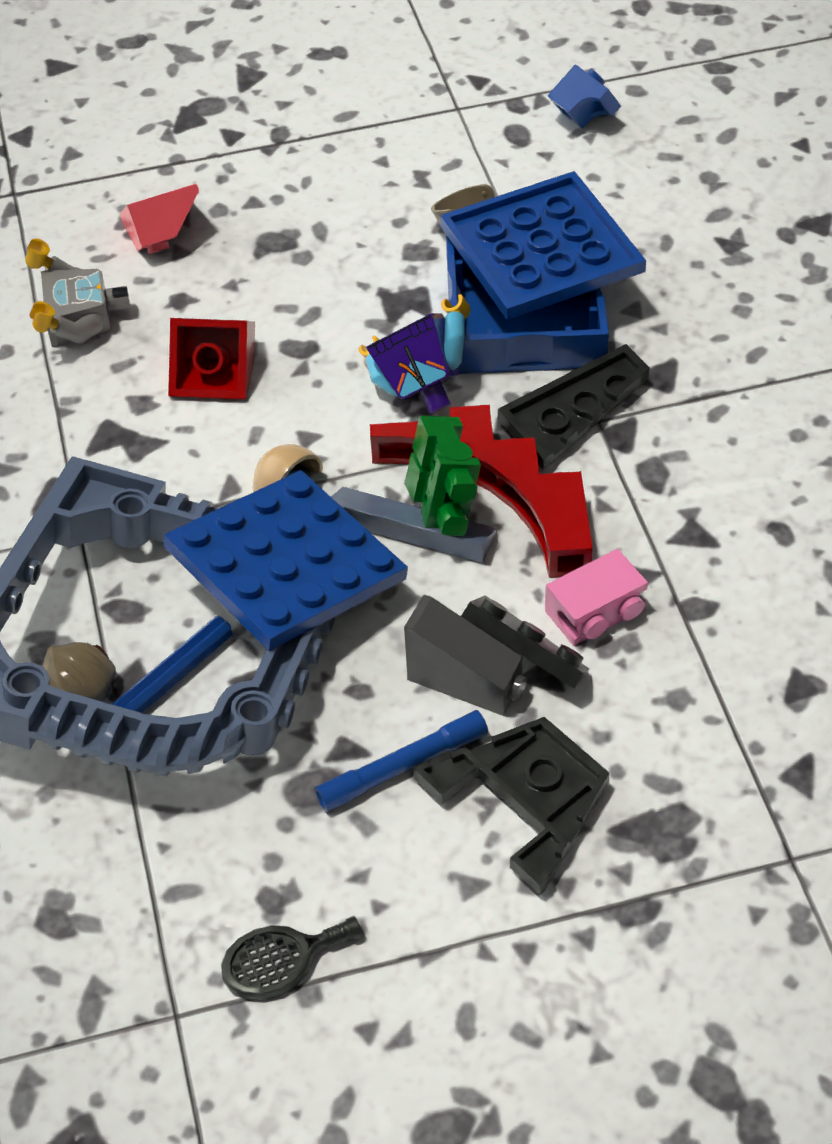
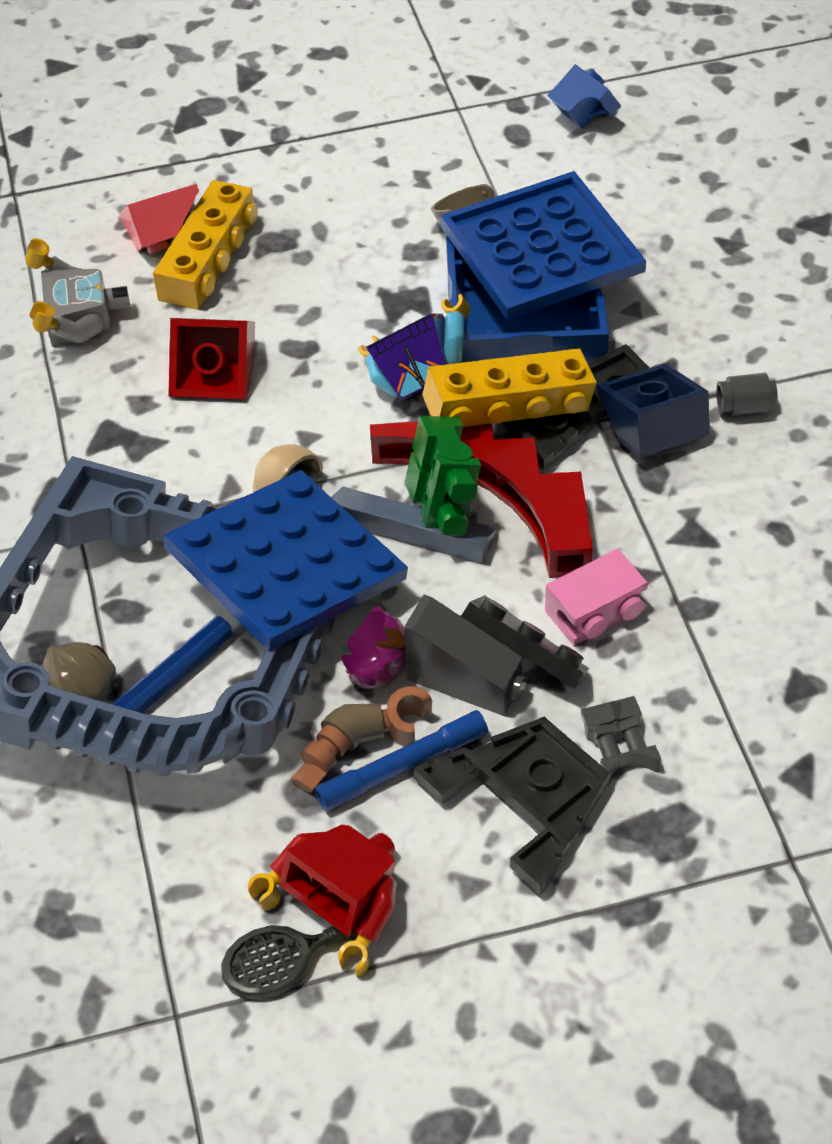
(205, 244): none -> yellow brick
(339, 879): none -> red torso
(356, 725): none -> nougat piece
(376, 650): none -> magenta hair
(510, 387): none -> yellow brick
(615, 723): none -> dark grey piece
(655, 409): none -> dark blue slope
(746, 394): none -> dark grey brick

